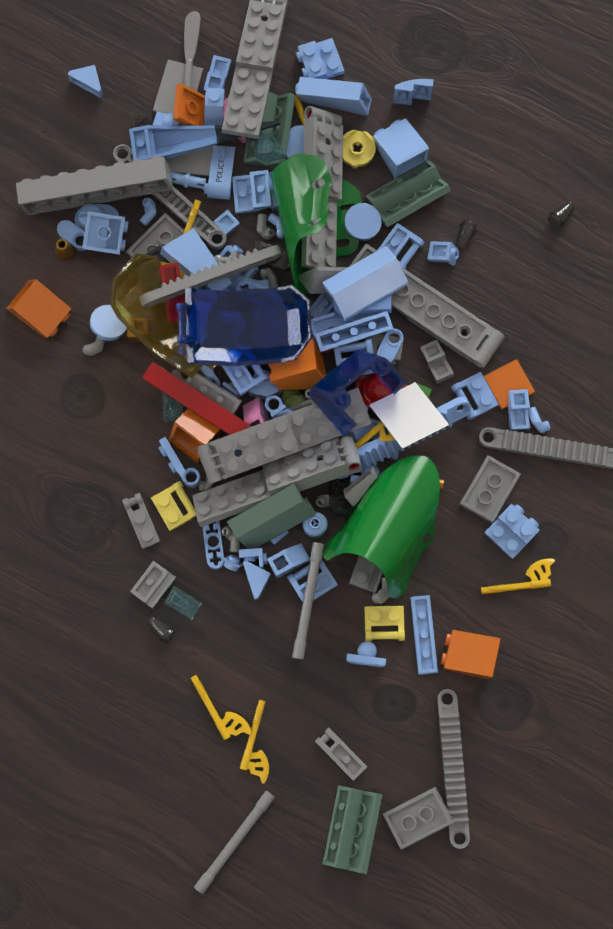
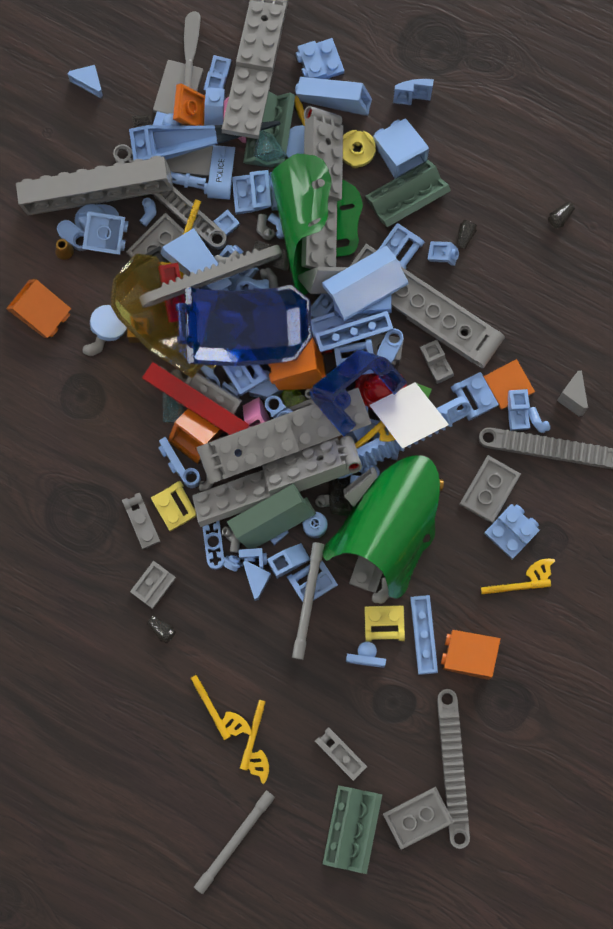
(182, 603): clear light blue slope -> none
(362, 221): light blue tile -> none
(574, 395): none -> light grey slope

